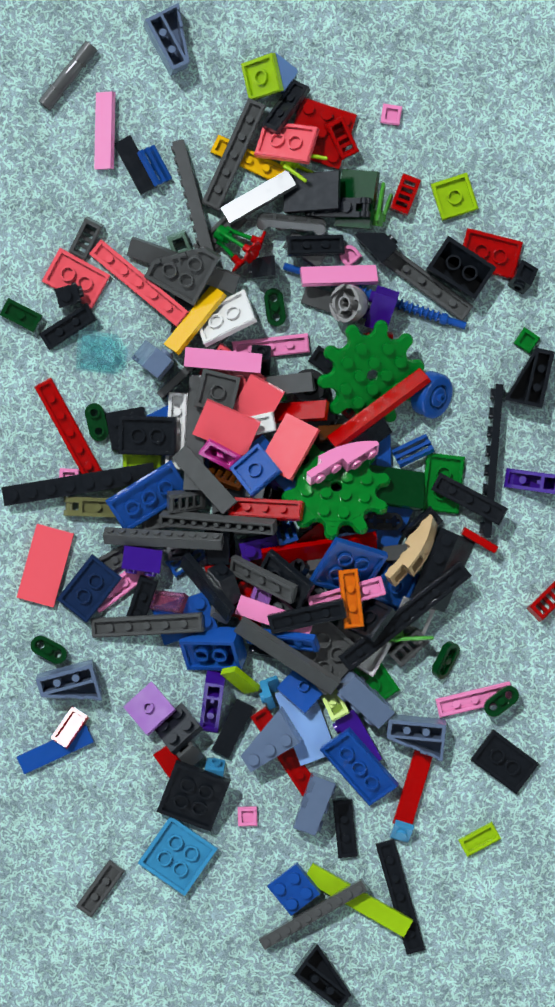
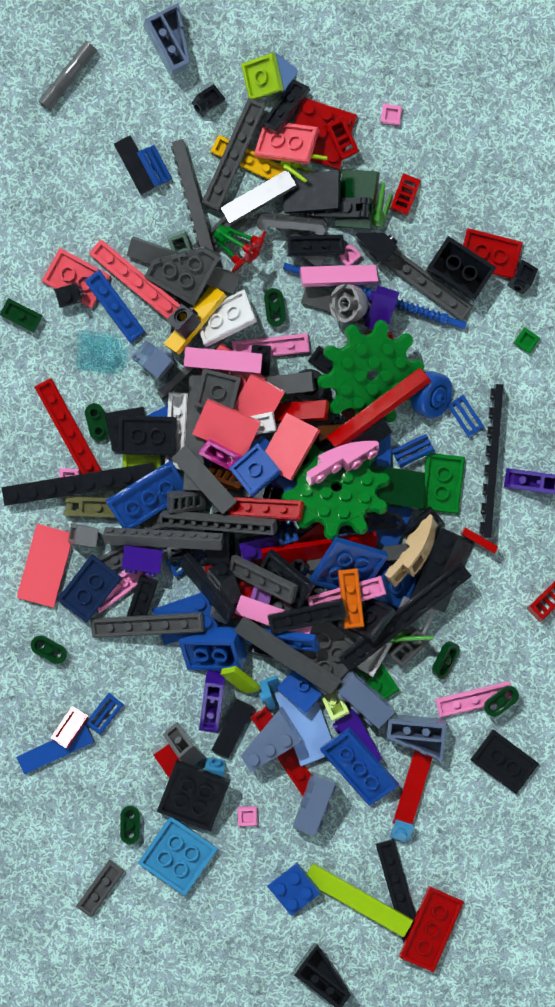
(68, 326): black tile -> none
(70, 682): sand blue wedge -> none
(83, 535): none -> dark grey brick
(94, 726): none -> blue tile
(95, 224): dark grey slope -> none
(104, 130): bright pink tile -> none
(114, 306): none -> blue tile
(130, 824): none -> dark green plate
(149, 708): medium lavender plate -> none
(169, 601): clear pink tile -> none
(179, 729): black plate -> none
(184, 320): none -> black brick
(207, 100): none -> black bracket
(263, 268): black slope -> none
(313, 913): dark grey piece -> none
(344, 828): black tile -> none
(431, 929): none -> red tile
(454, 196): lime tile -> none
(469, 499): black tile -> none
(474, 429): none -> blue tile
(479, 839): lime tile -> none
(532, 381): black wedge -> none

